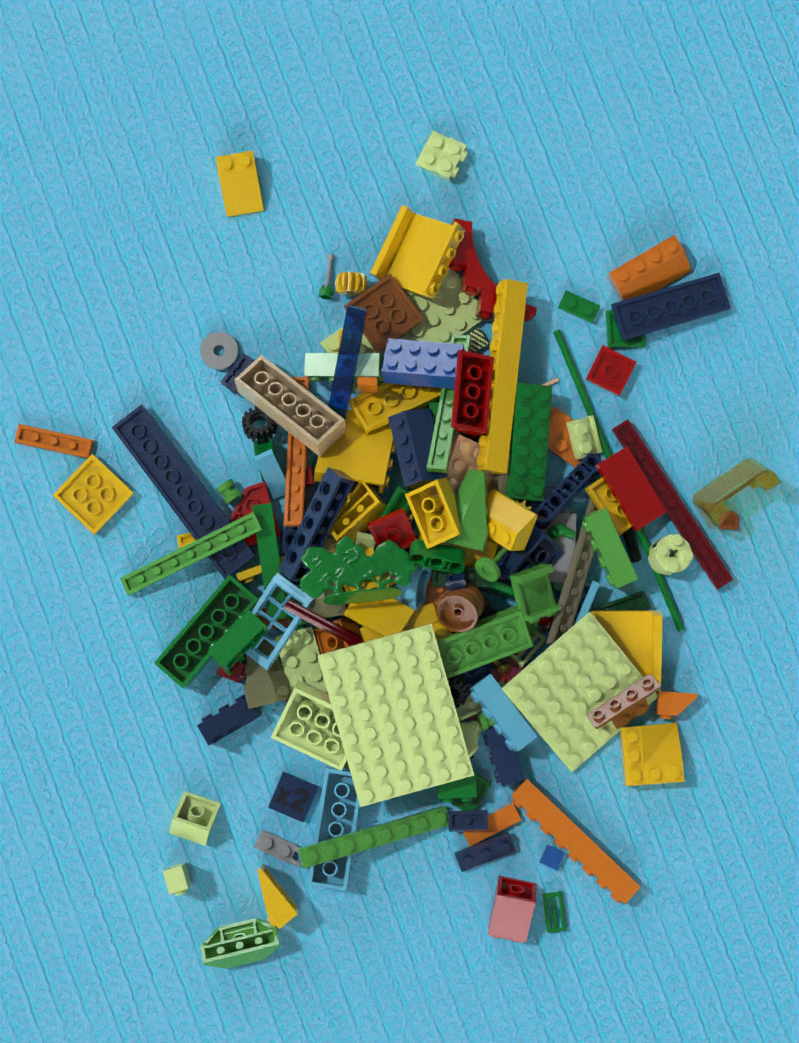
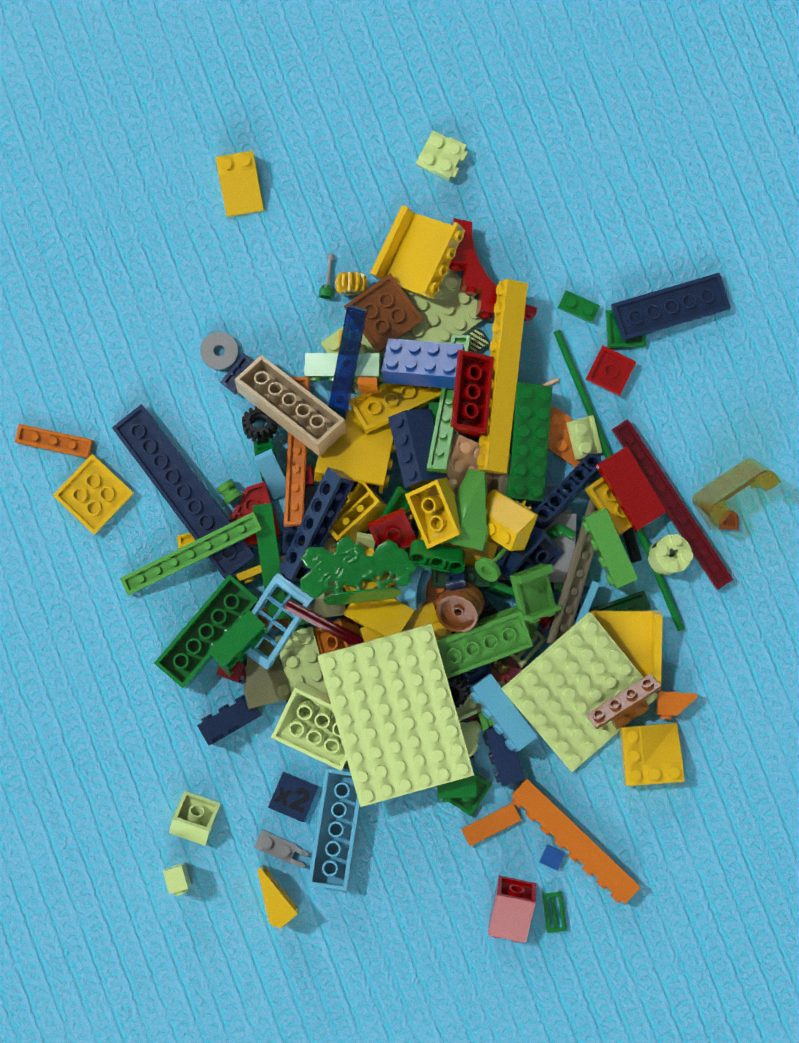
(239, 944): bright green wedge -> none
(373, 836): bright green plate -> none
(468, 820): dark blue plate -> none
(484, 851): dark blue plate -> none
(650, 270): orange slope -> none

